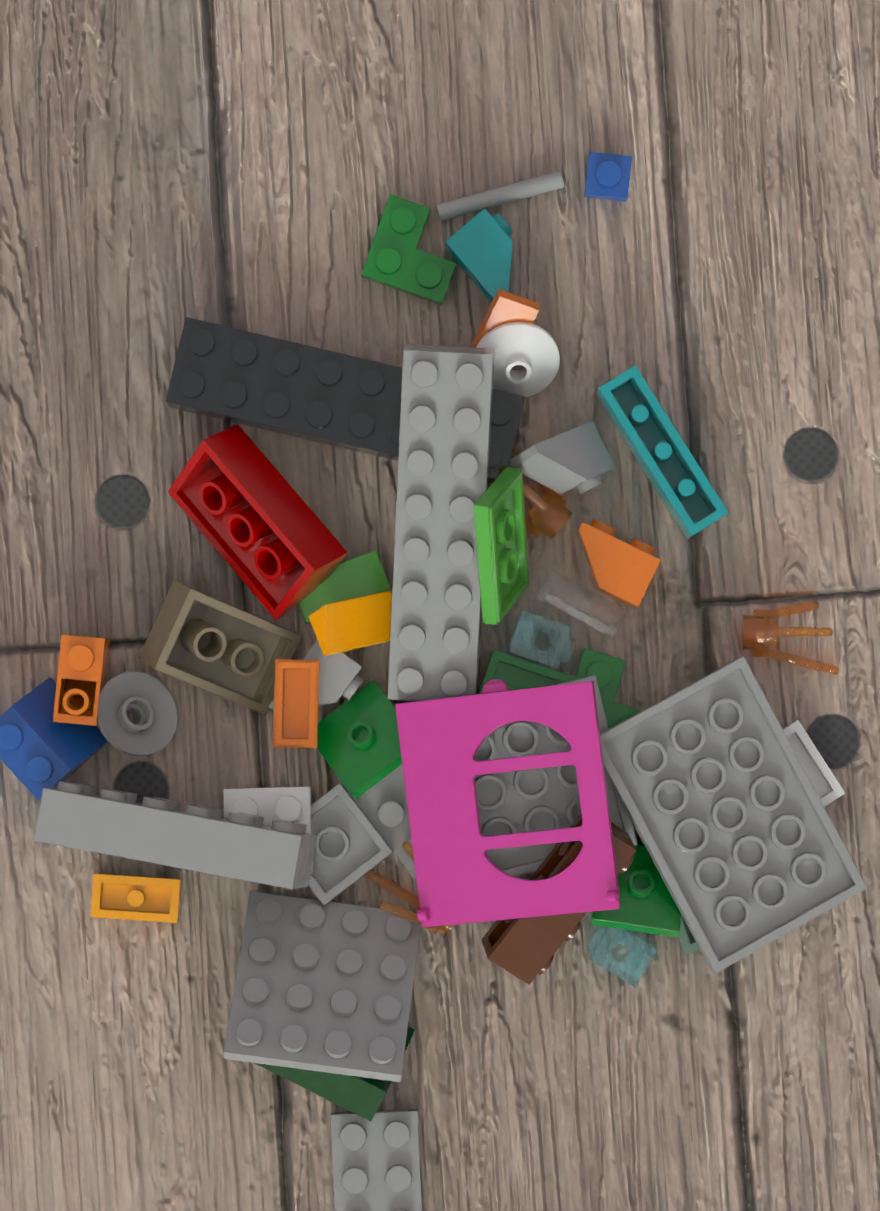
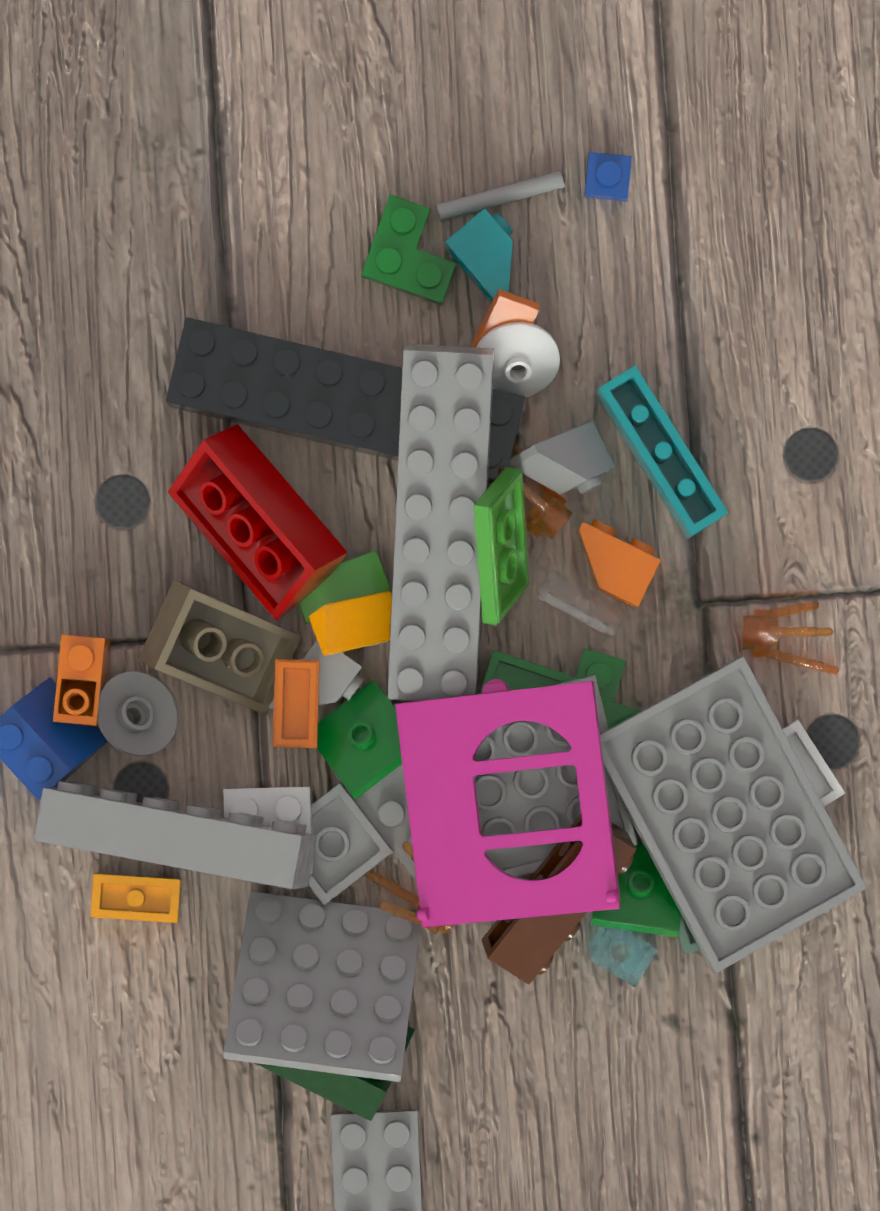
(524, 637): clear light blue brick -> none

